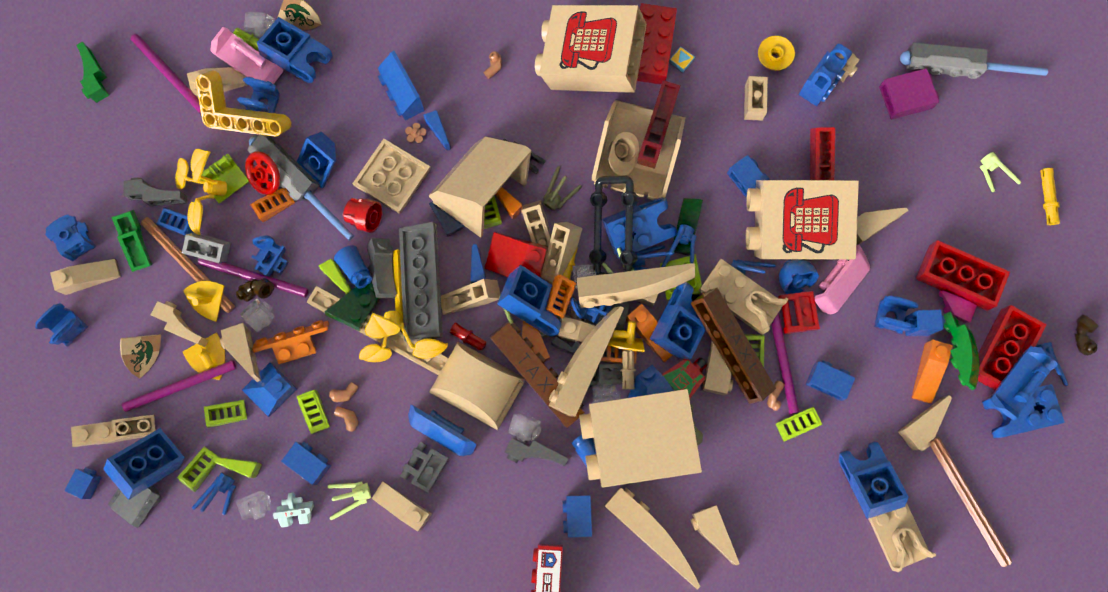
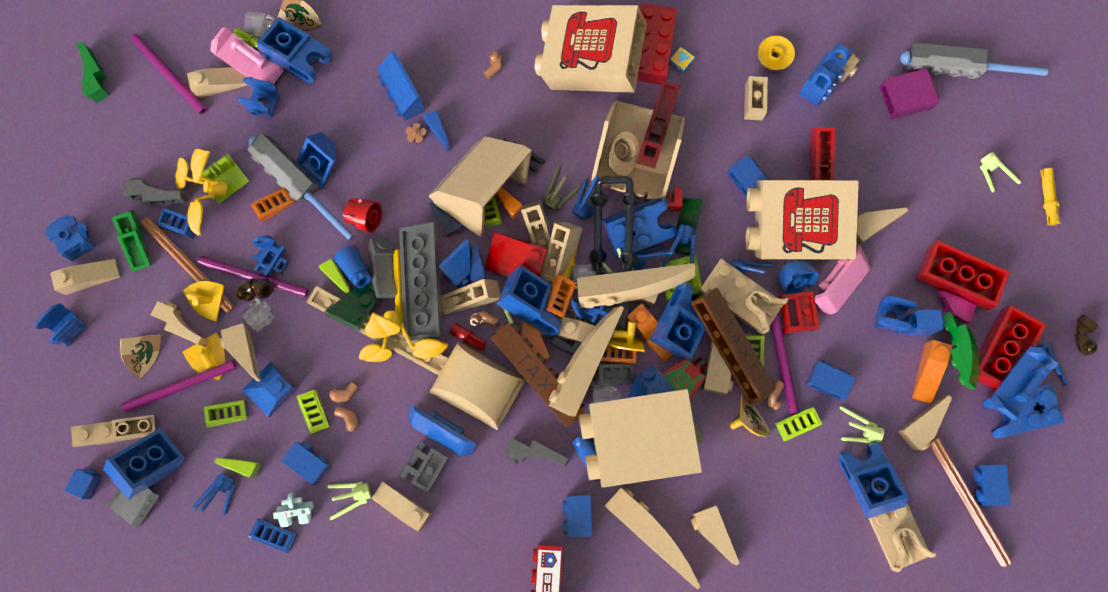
(199, 479): lime slope -> none
(206, 247): light grey brick -> none
(218, 116): yellow beam -> none
(254, 505): clear brick -> none
(262, 173): red plate -> none
(270, 542): none -> blue slope
(292, 344): orange bracket -> none
(391, 176): tan plate -> none
(458, 265): none -> blue slope
(483, 317): none -> nougat arm
(524, 427): clear brick -> none
(581, 207): none -> blue plant
(628, 369): tan axle -> none
(674, 200): none -> red panel
(750, 419): none -> shield
(871, 431): none -> yellowish green plant
(992, 485): none -> blue brick

